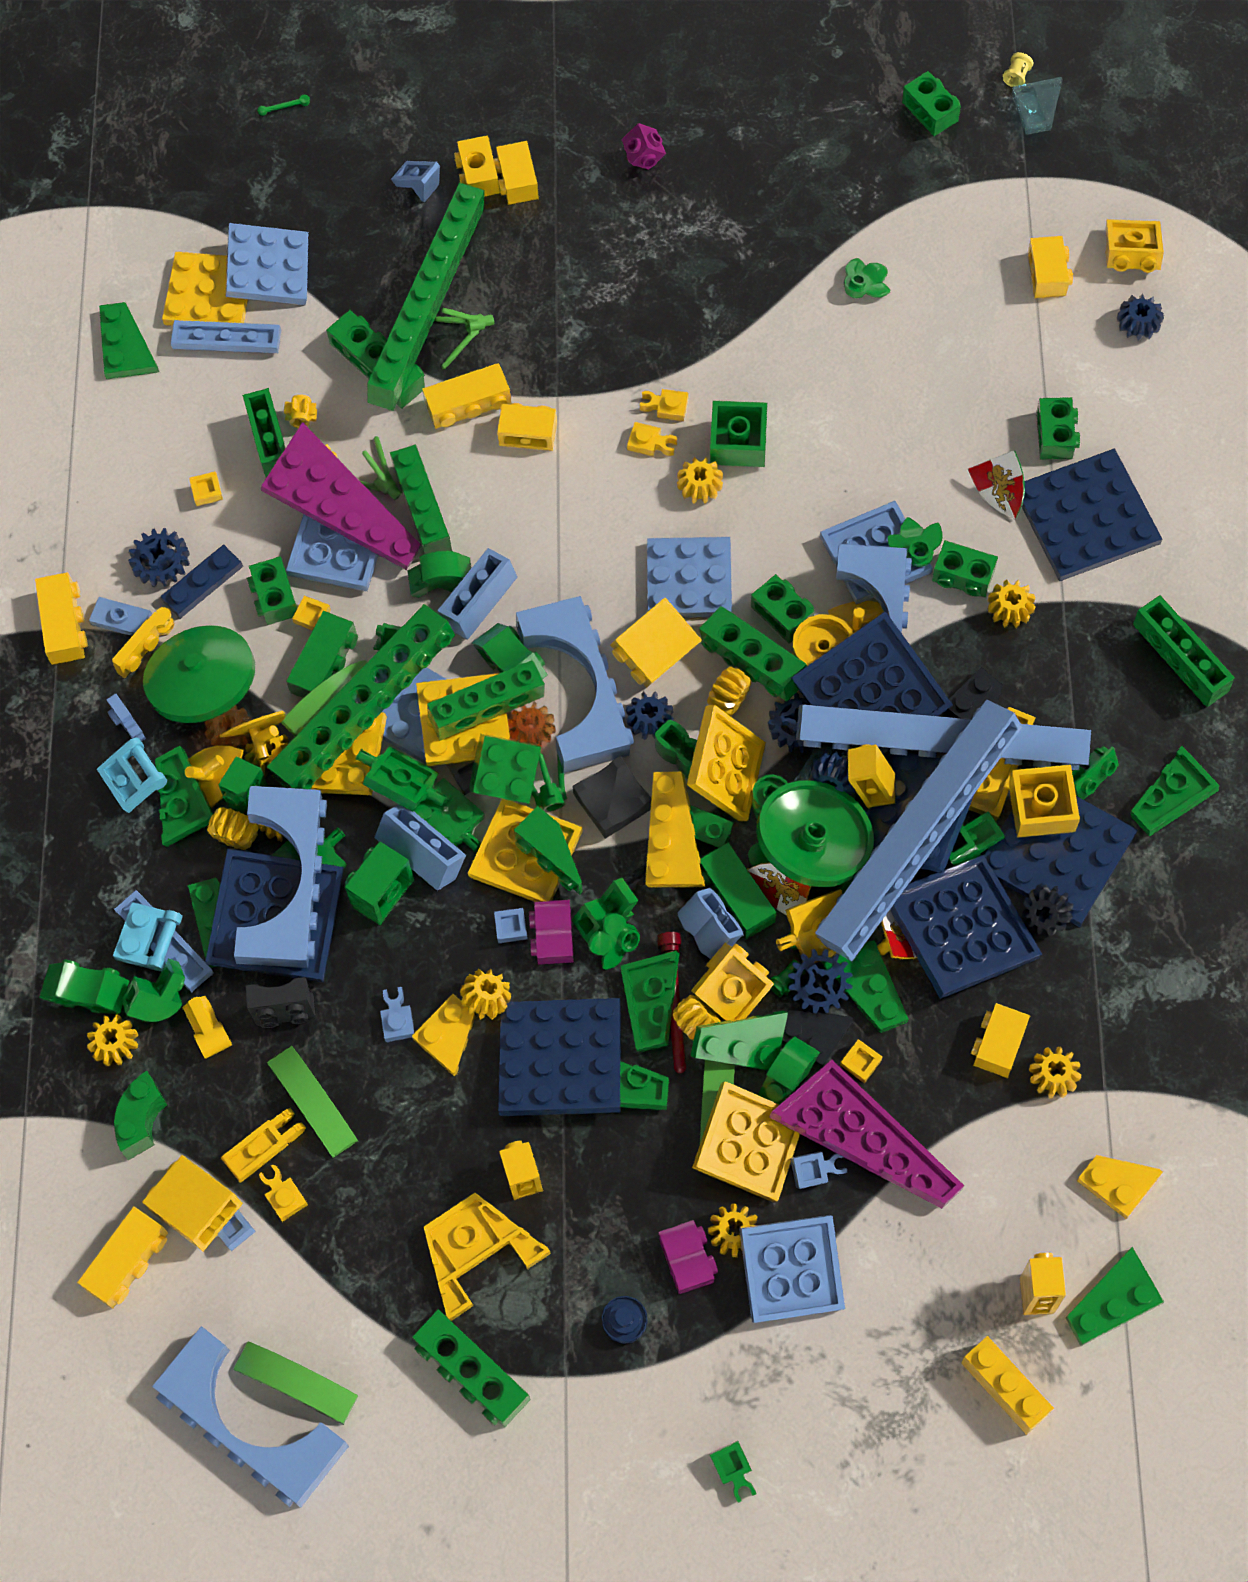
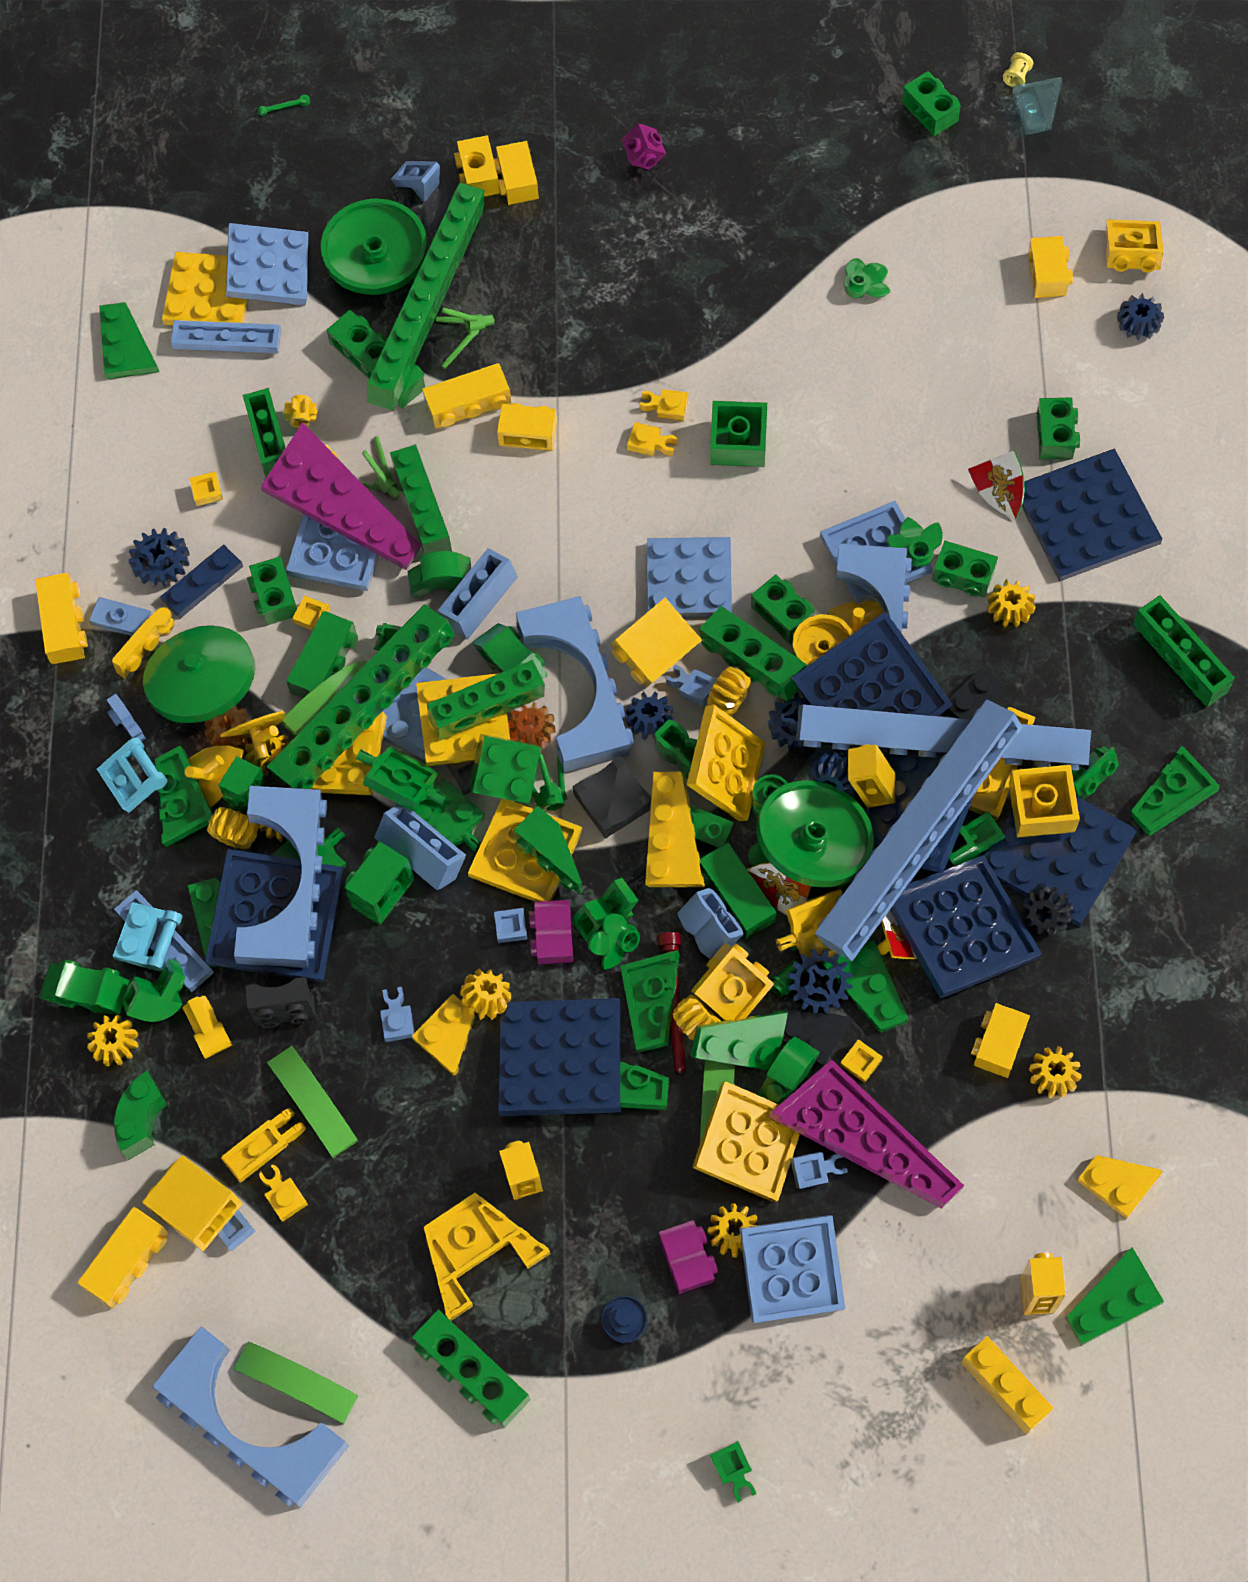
(374, 246): none -> green dish
(693, 686): none -> medium blue plate
(699, 470): yellow gear -> none

